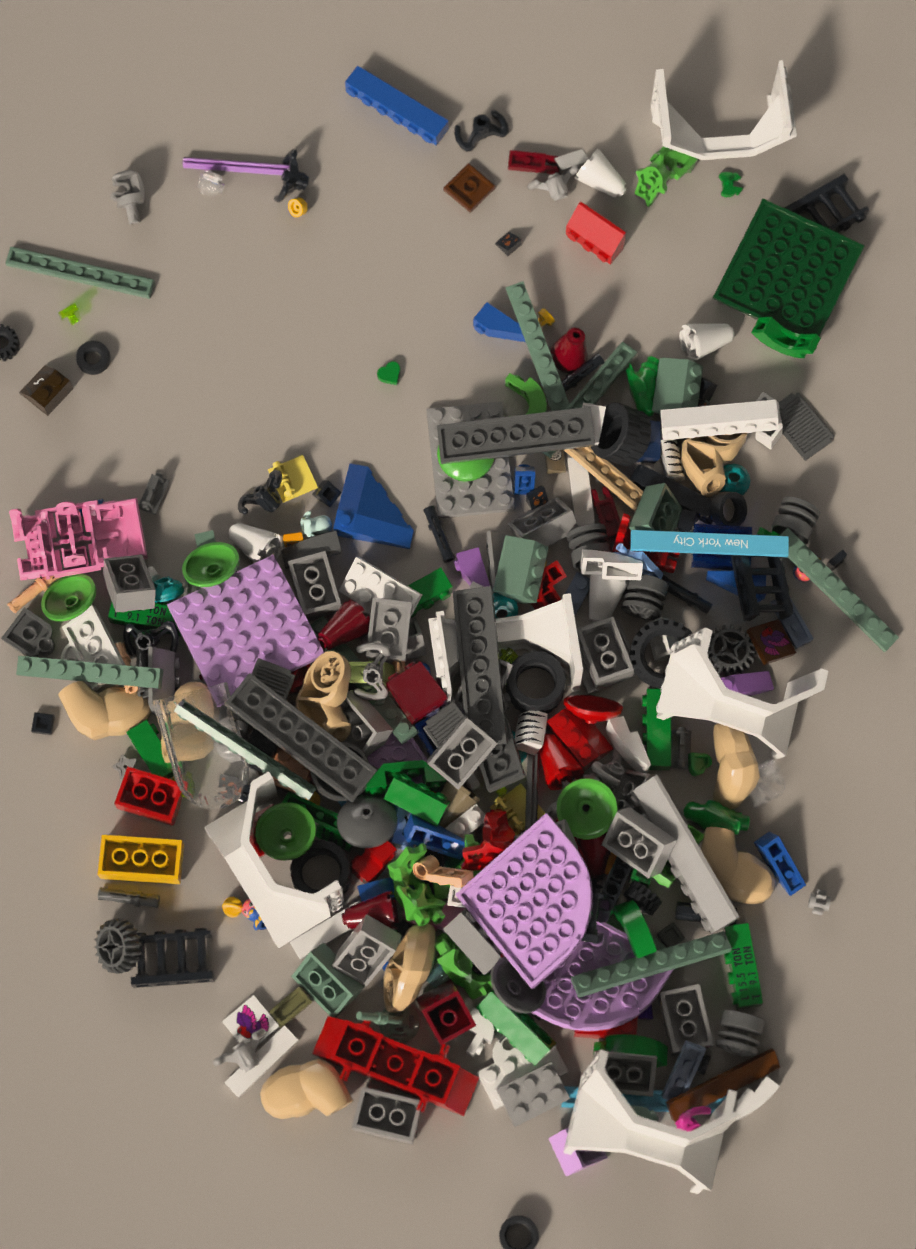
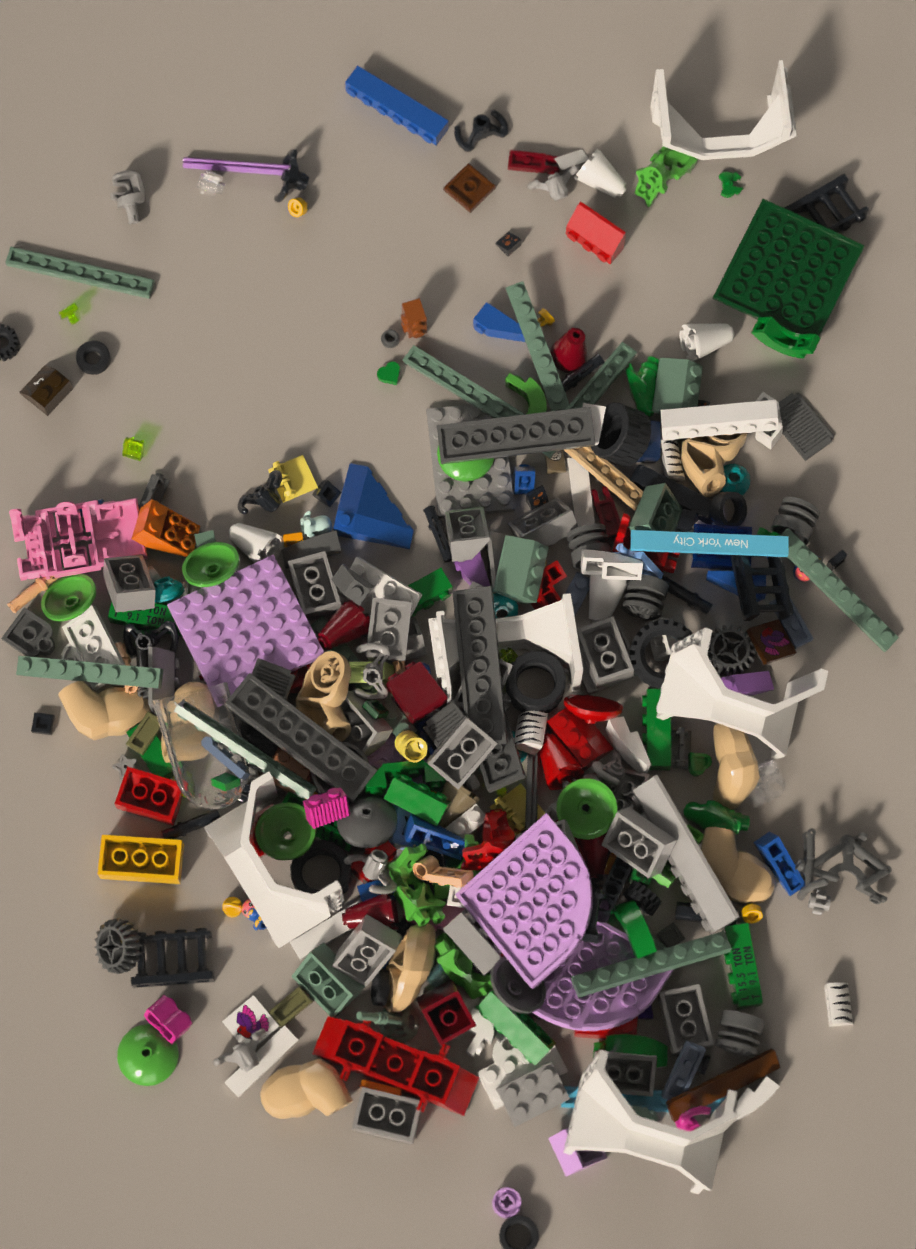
(133, 448): none -> clear neon green tile
(138, 899): dark grey pin -> none
(144, 734): none -> olive tile
(150, 1069): none -> bright green dish
(165, 530): none -> orange slope
(168, 1019): none -> dark pink brick
(188, 826): none -> black pin
(224, 757): none -> sand blue plate
(225, 781): none -> green tile
(326, 807): none -> dark pink brick
(352, 584): none -> dark grey slope
(374, 869): none -> light grey piece
(375, 709): none -> dark green tile
(380, 988): none -> black tyre
(380, 1087): none -> light orange tile
(390, 334): none -> dark grey plate
(411, 746): none -> light yellow wheel
(413, 319): none -> dark orange brick
(459, 384): none -> sand green plate
(466, 532): none -> light grey slope
(506, 1202): none -> lavender wheel
(707, 389): black slope -> none
(752, 913): none -> yellow tile
(838, 1004): none -> white brick
(849, 847): none -> dark grey piece

